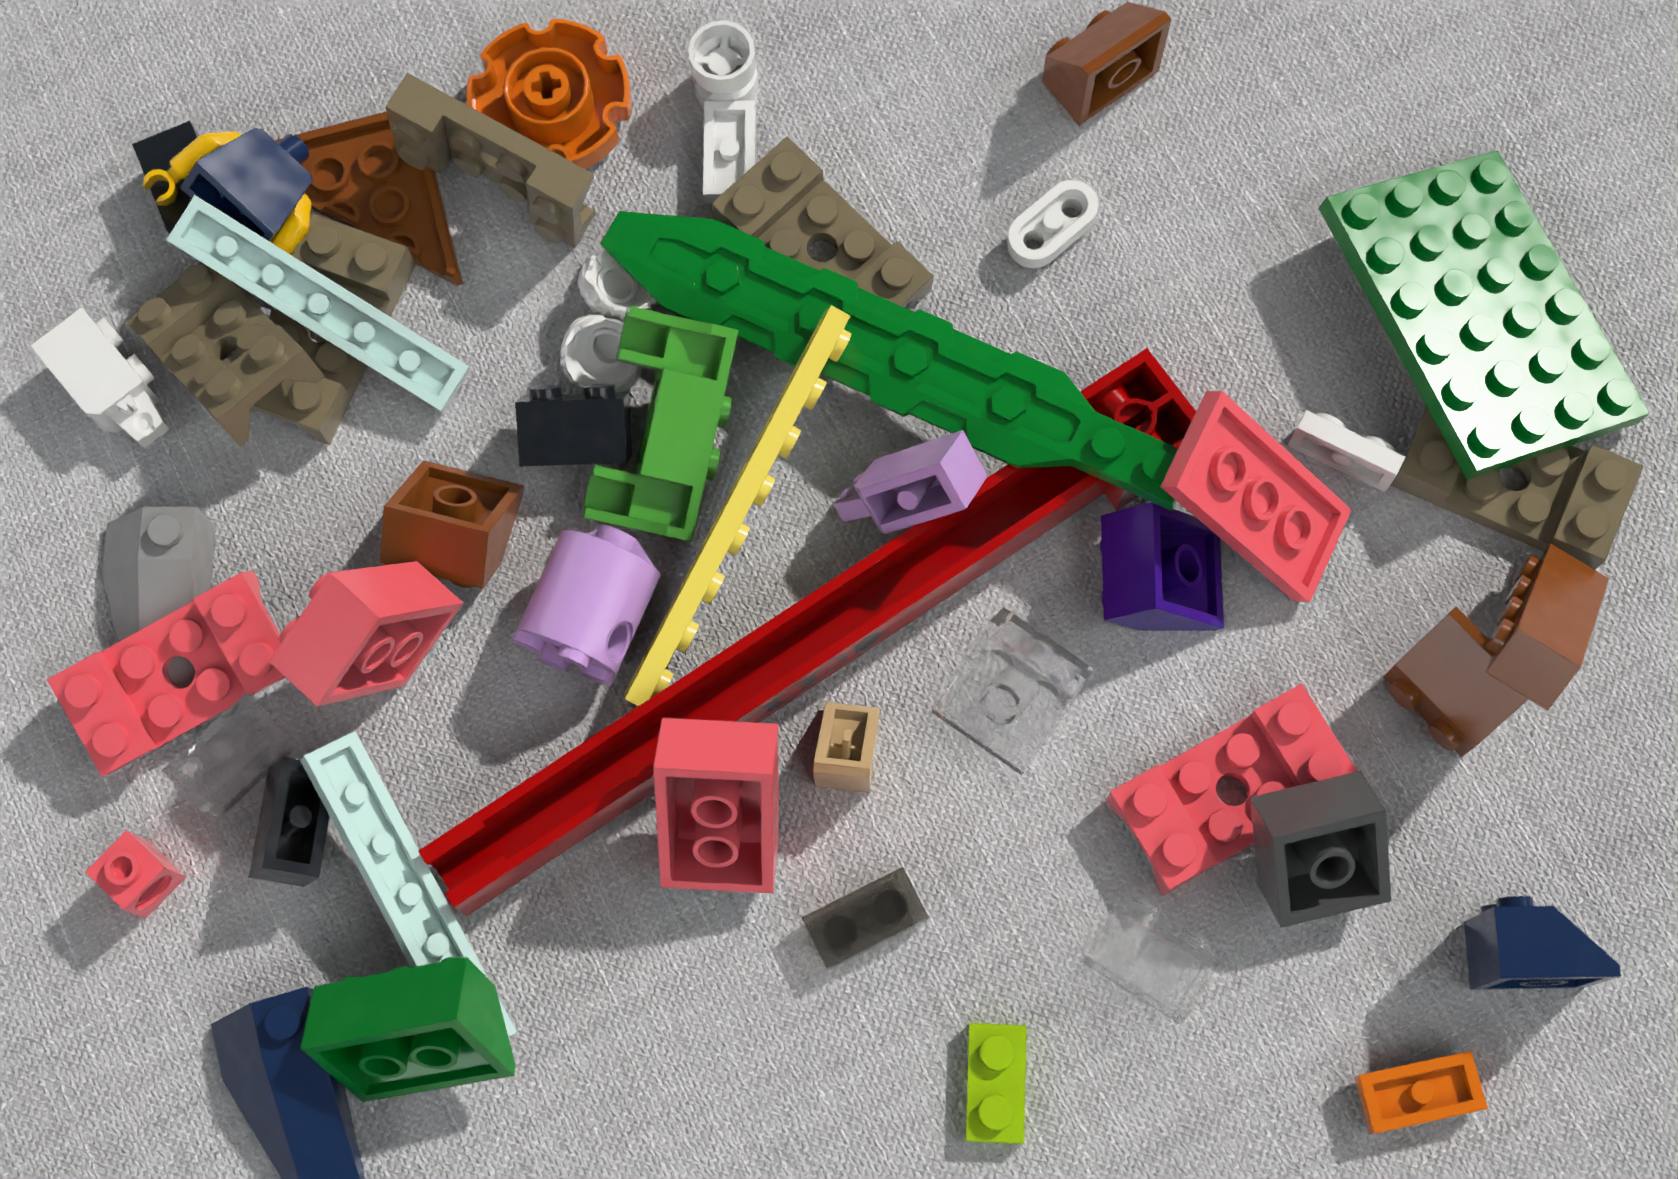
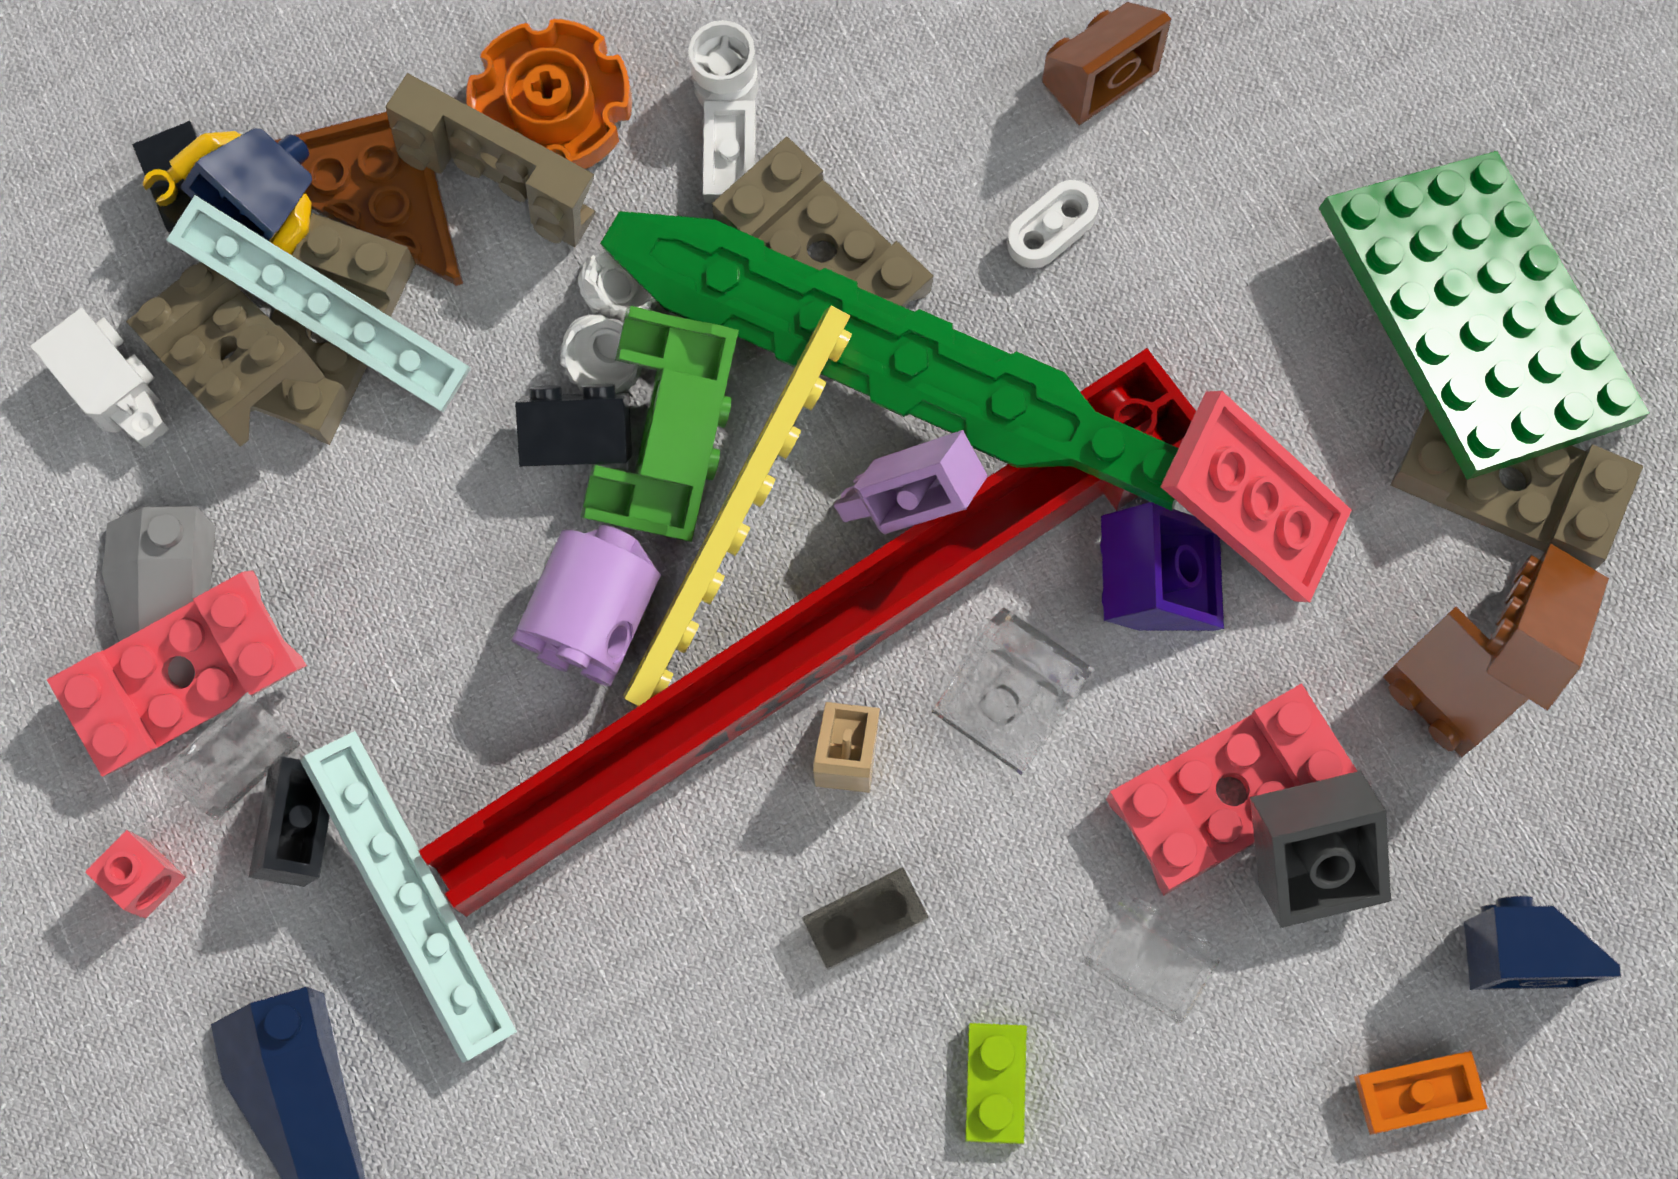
(364, 631): coral brick -> none
(409, 1030): green slope -> none
(450, 523): dark orange slope -> none
(717, 805): coral brick -> none
(1361, 457): white plate -> none

